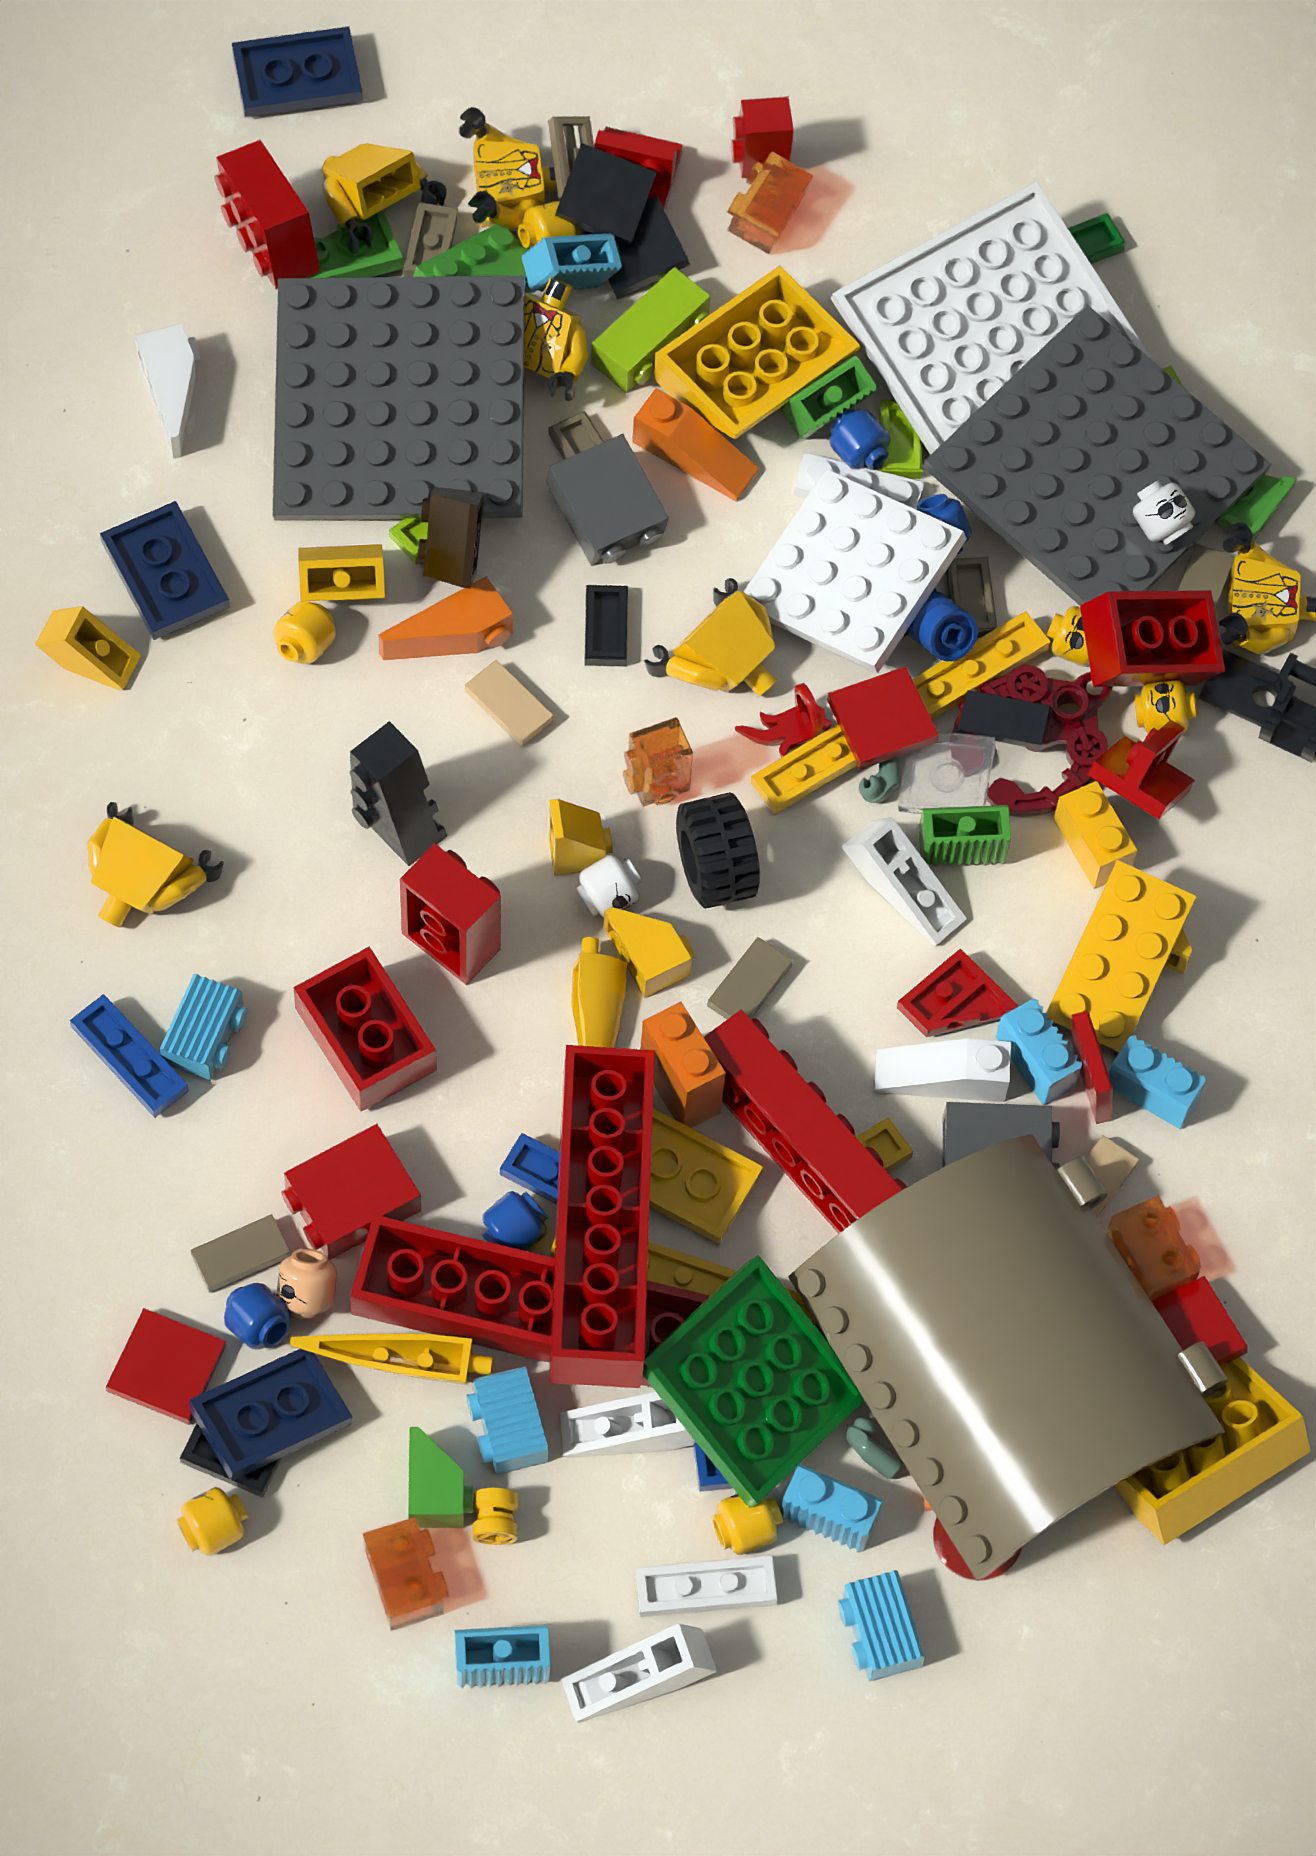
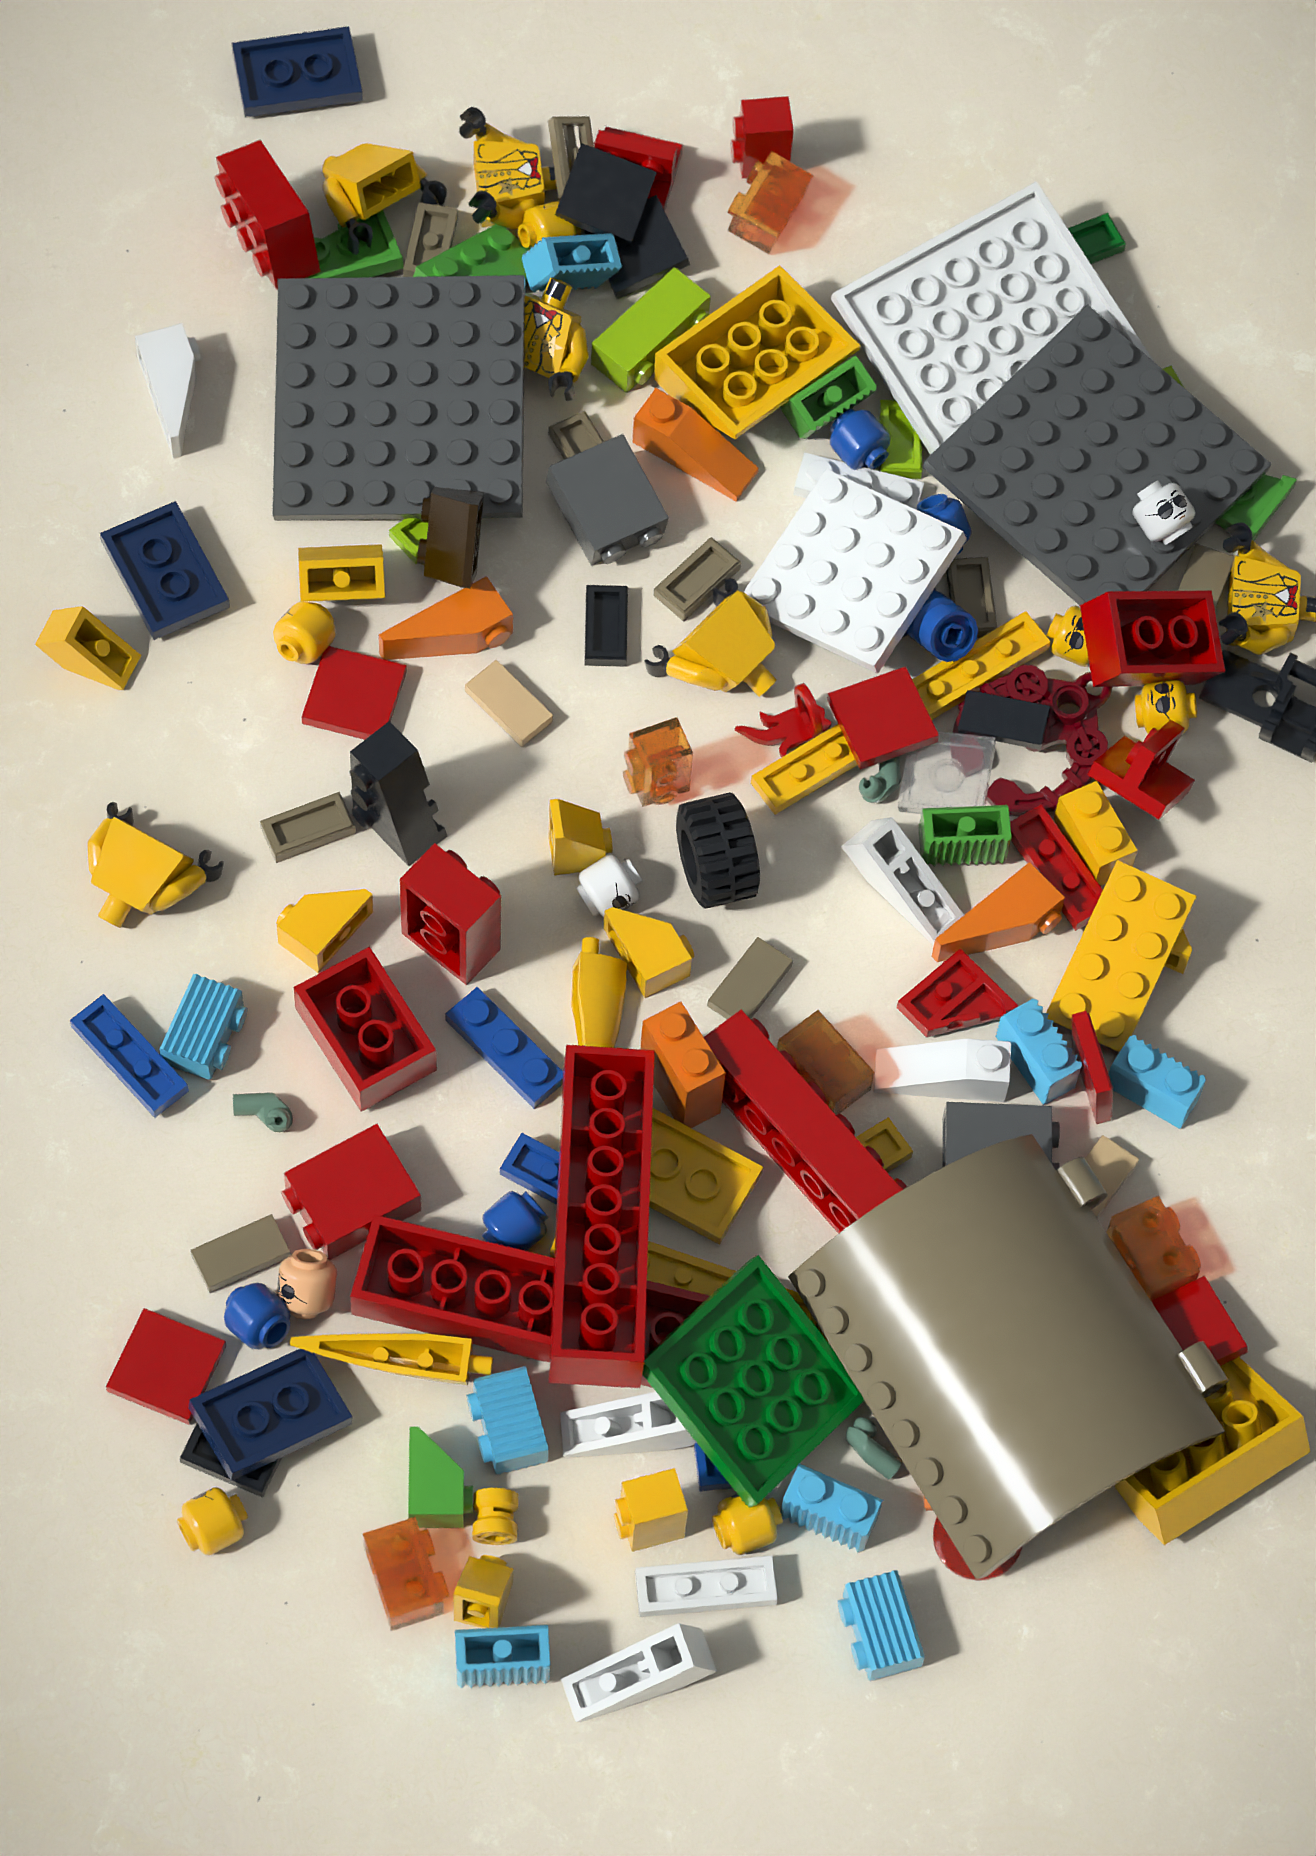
(266, 1107): none -> sand green arm
(307, 827): none -> dark tan tile
(322, 924): none -> yellow slope
(353, 693): none -> red tile
(483, 1592): none -> yellow slope
(505, 1047): none -> blue plate
(651, 1510): none -> yellow brick
(696, 577): none -> dark tan tile
(828, 1061): none -> clear orange brick
(1005, 917): none -> orange slope
(1053, 856): none -> red plate

